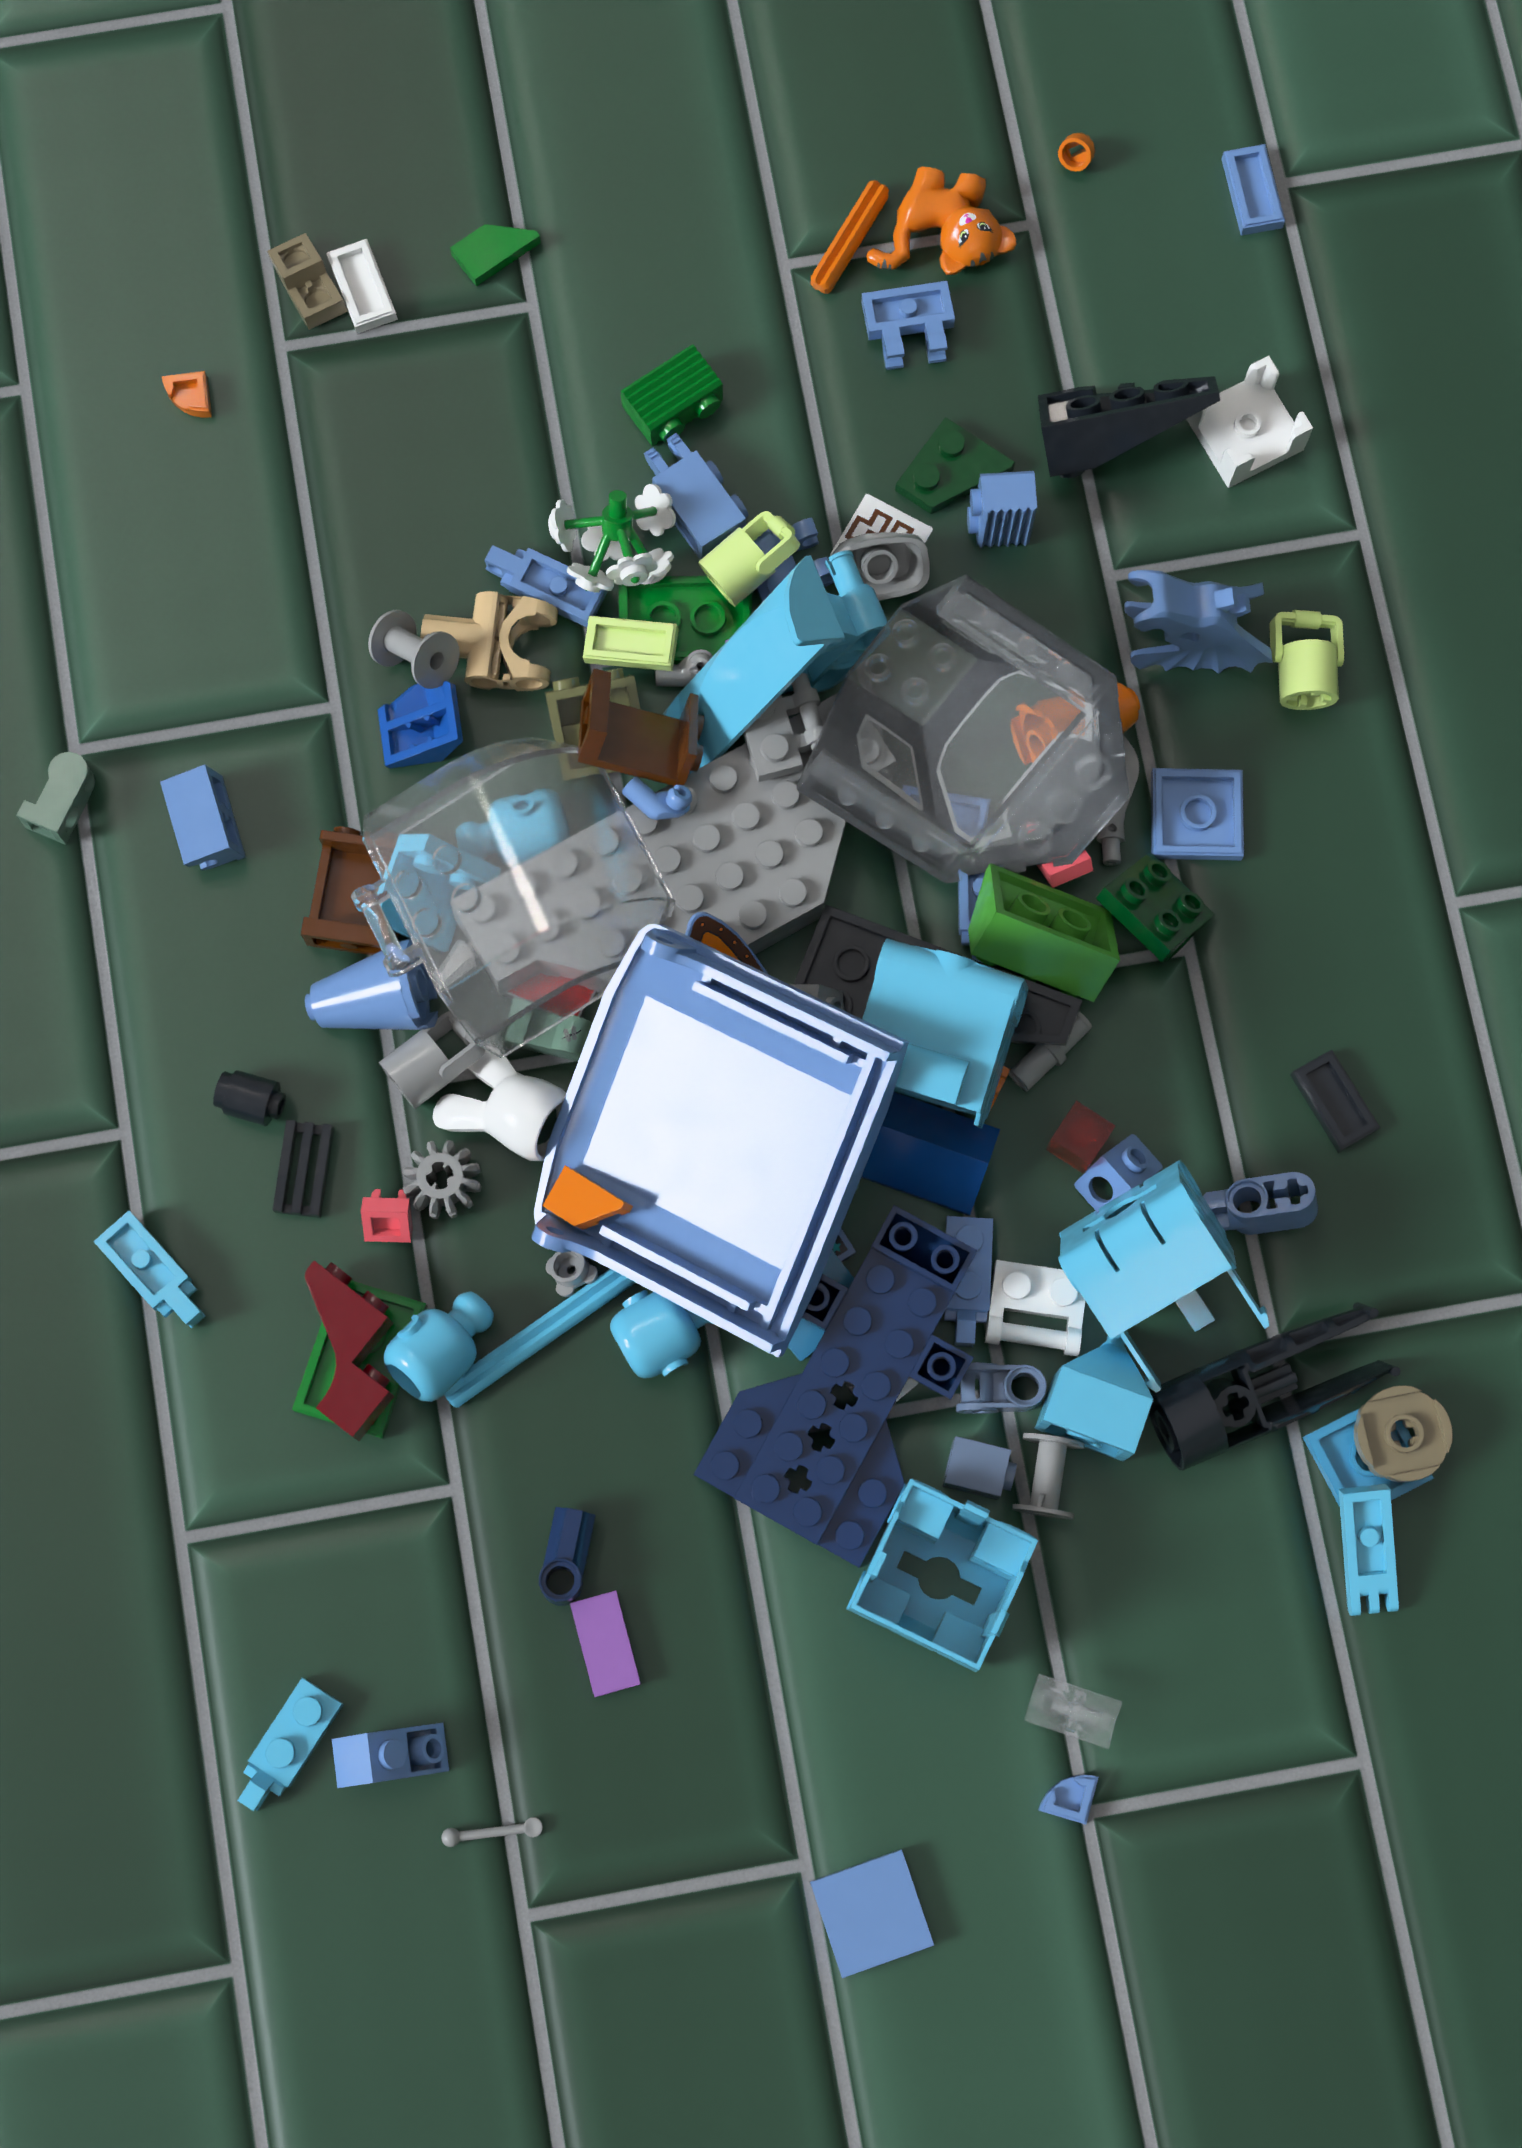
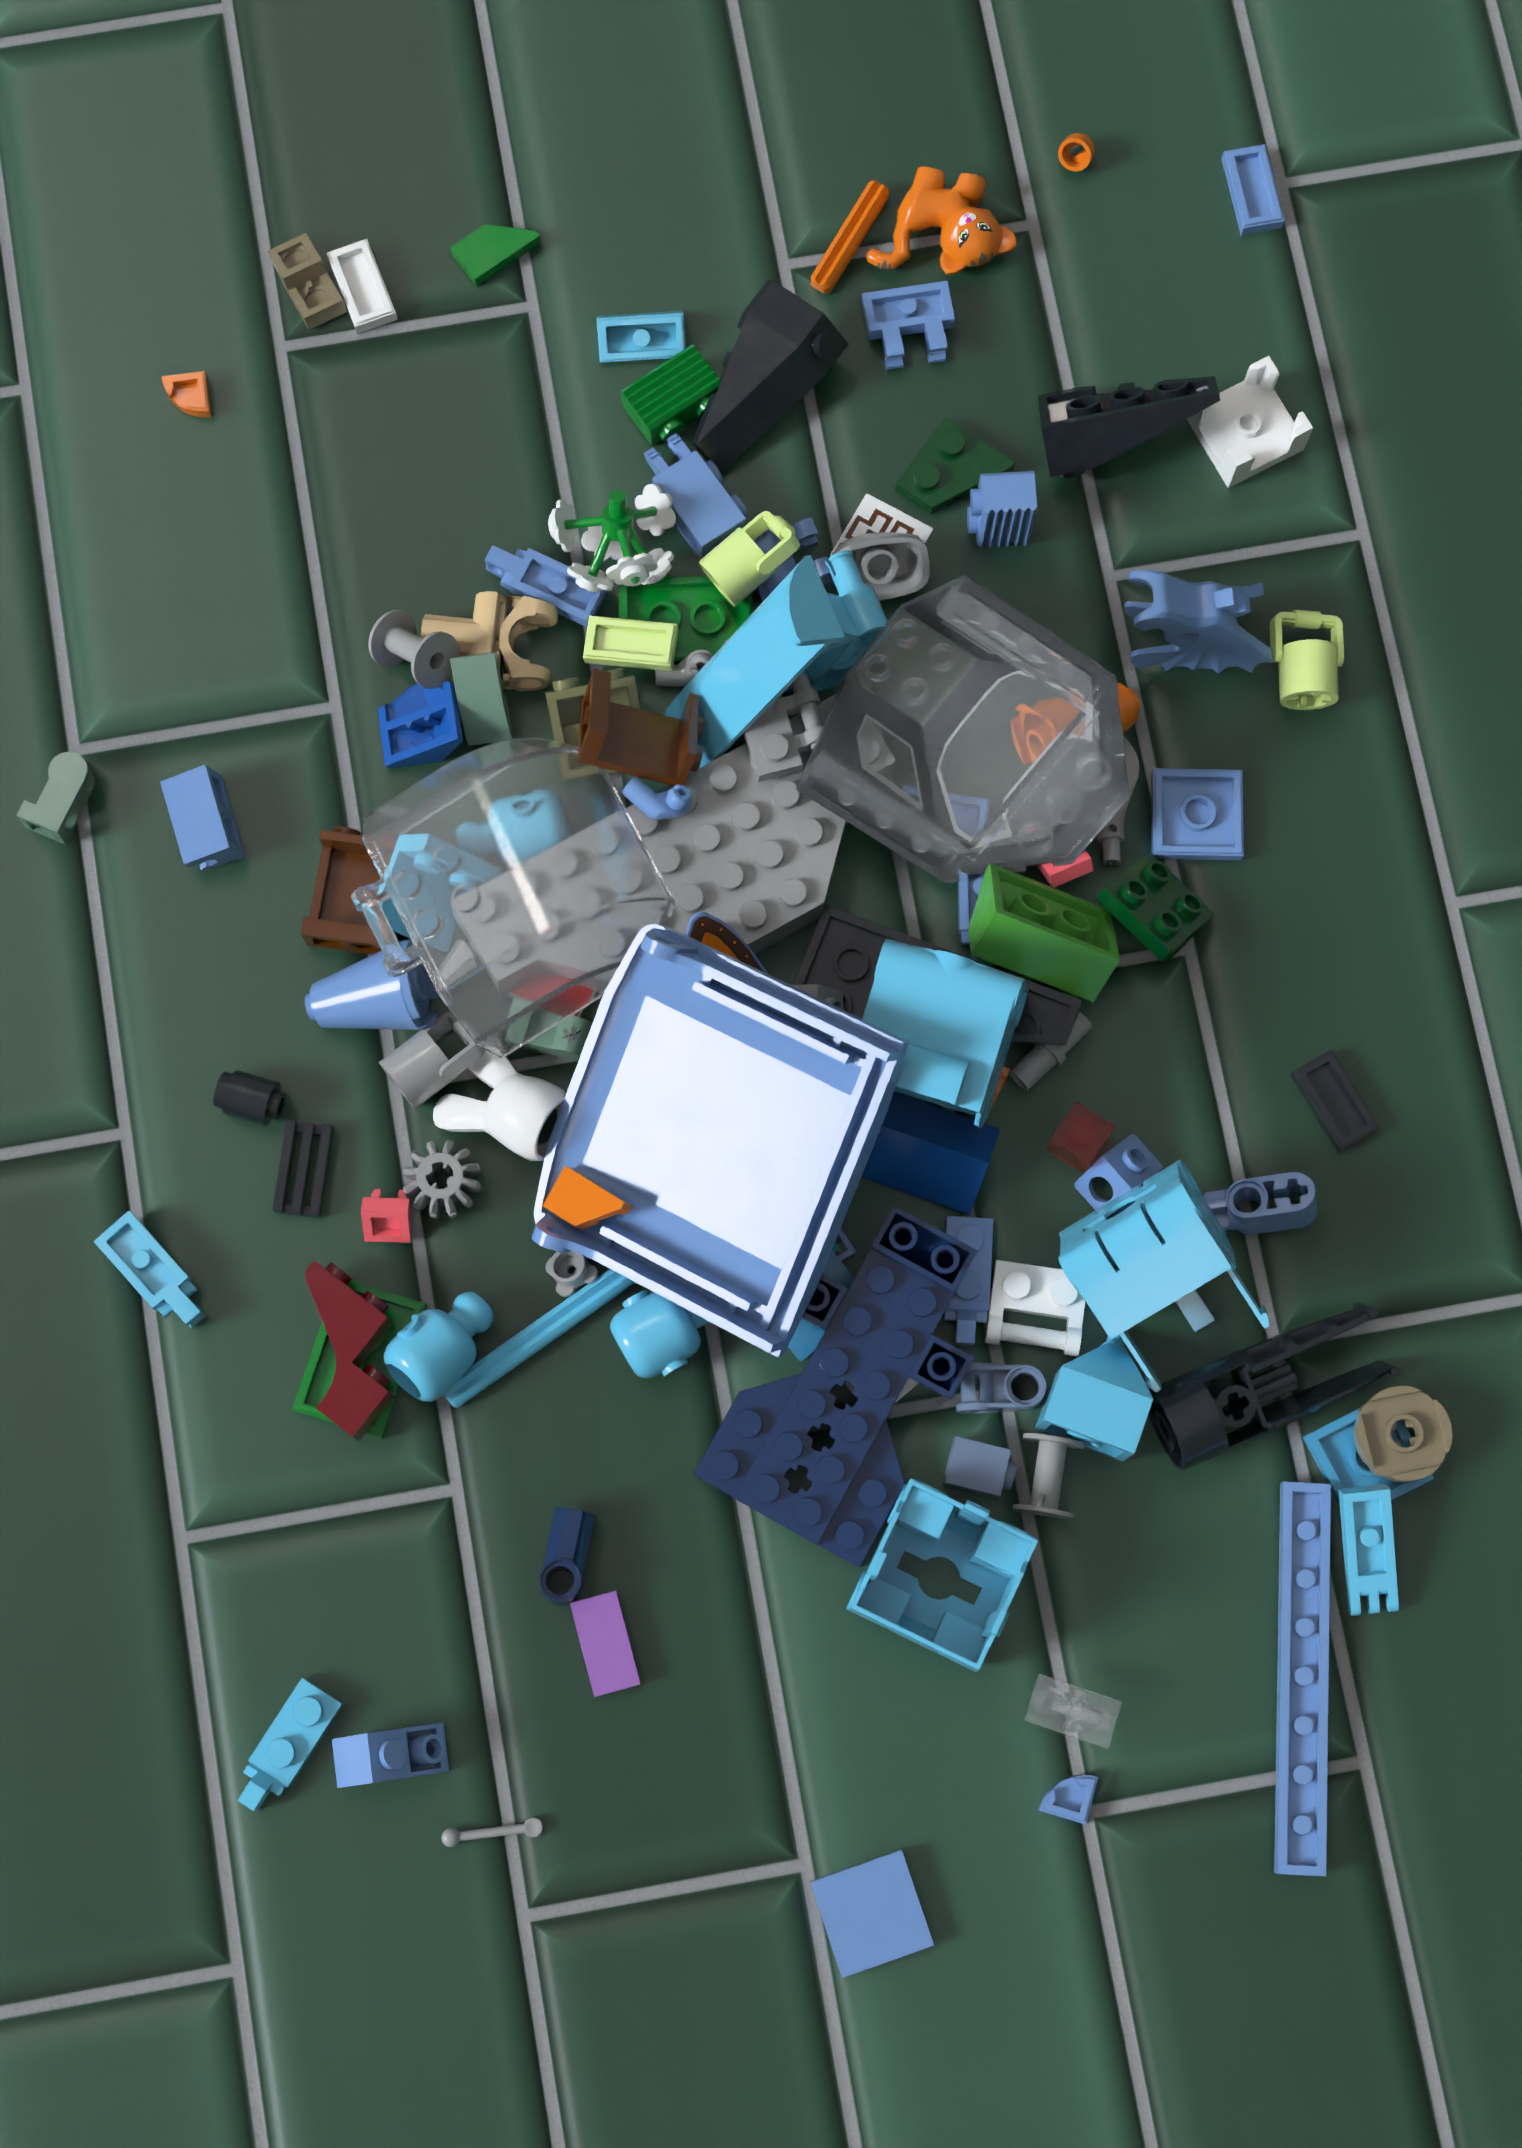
(481, 698): none -> sand green slope
(640, 336): none -> medium azure slope
(775, 363): none -> black wedge
(1302, 1679): none -> medium blue plate

